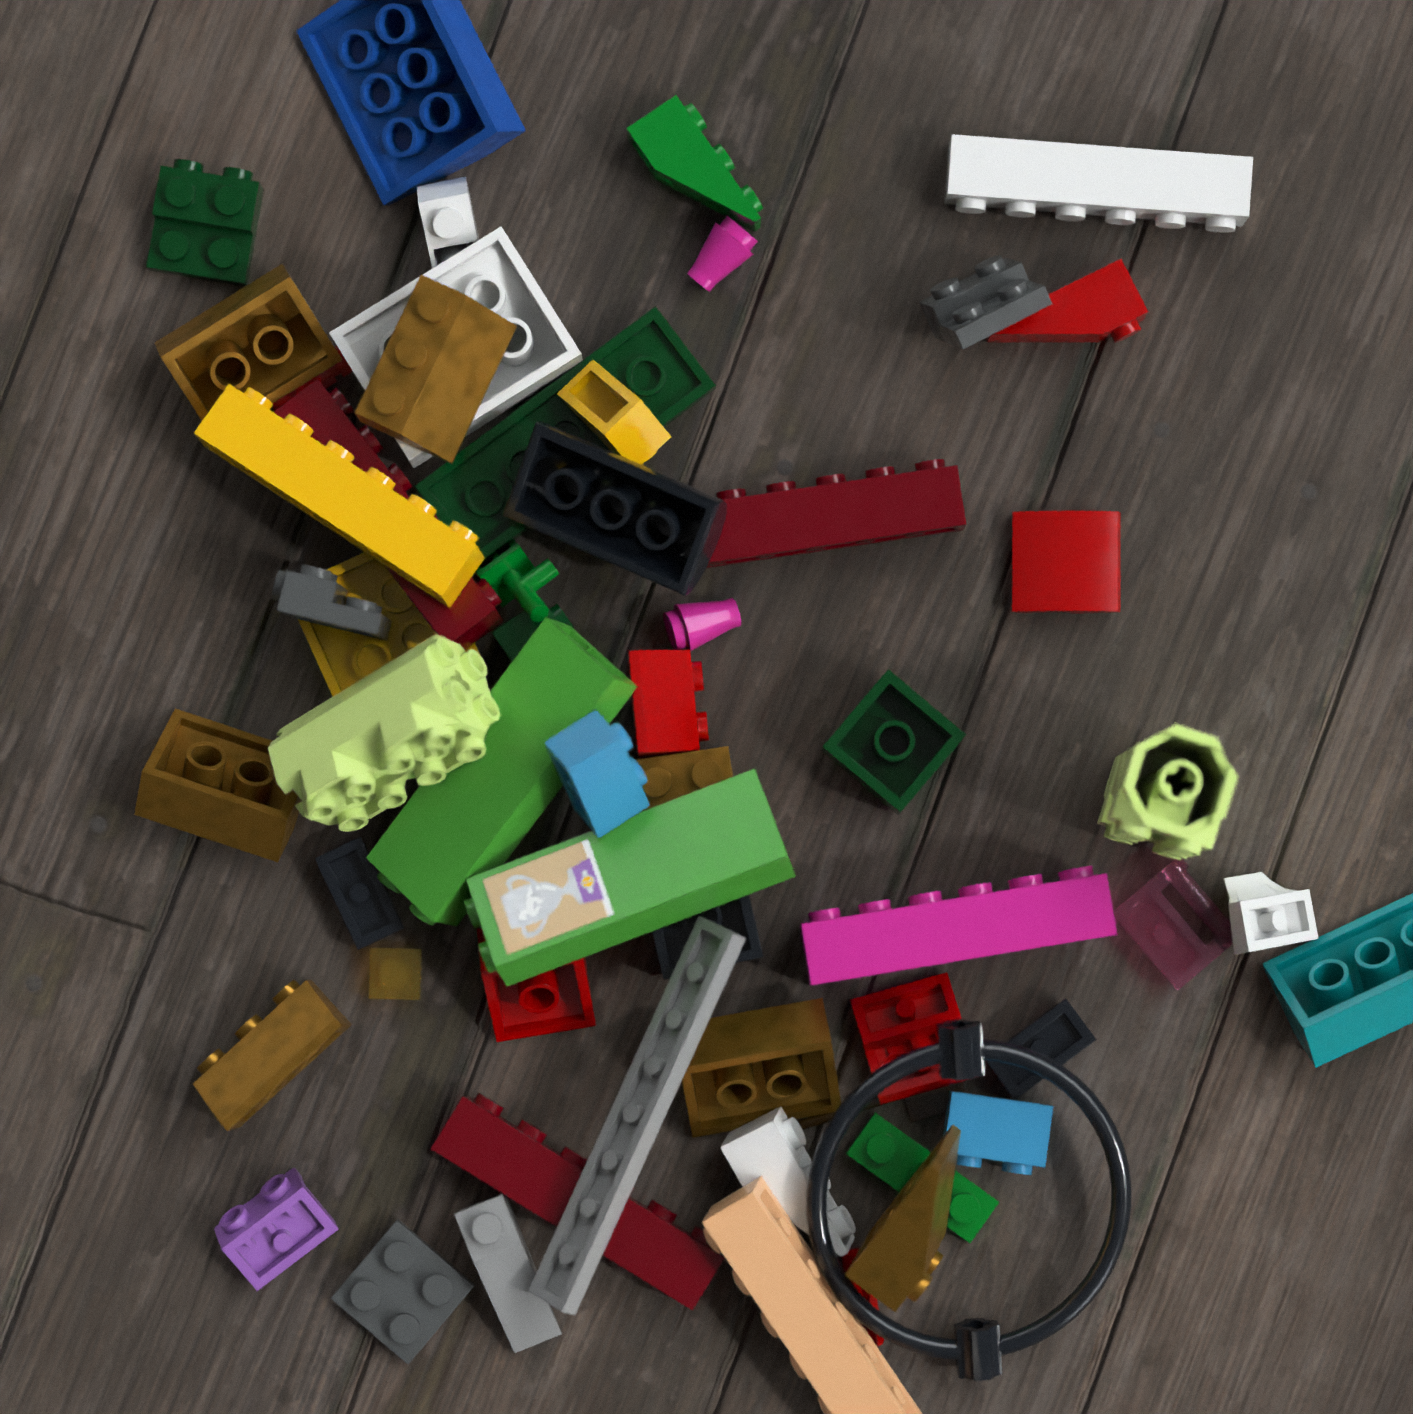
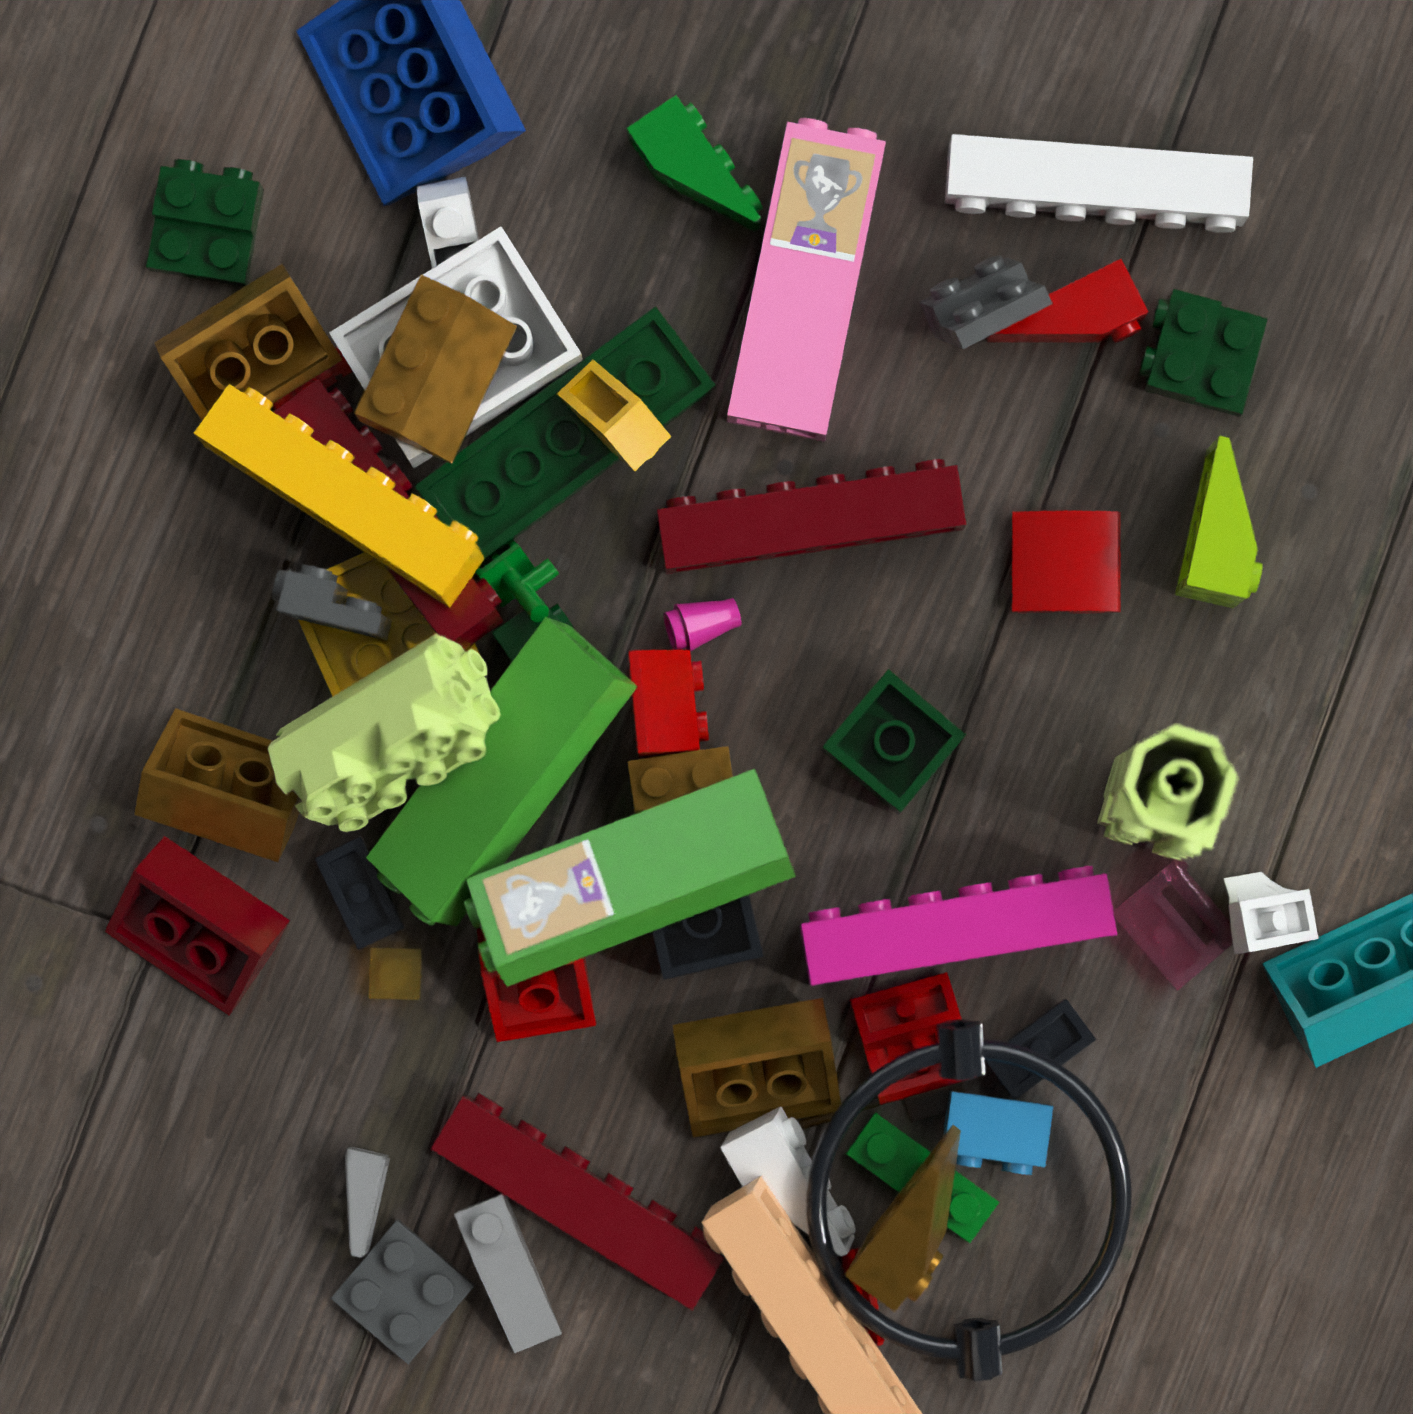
(196, 925): none -> dark red slope
(269, 1053): pearl gold slope -> none
(274, 1228): medium lavender bracket -> none
(365, 1184): none -> light grey slope
(598, 772): dark azure brick -> none
(615, 509): black brick -> none
(636, 1115): light grey plate -> none
(722, 253): dark pink cone -> none
(806, 279): none -> bright pink brick
(1202, 352): none -> dark green plate
(1220, 541): none -> lime slope

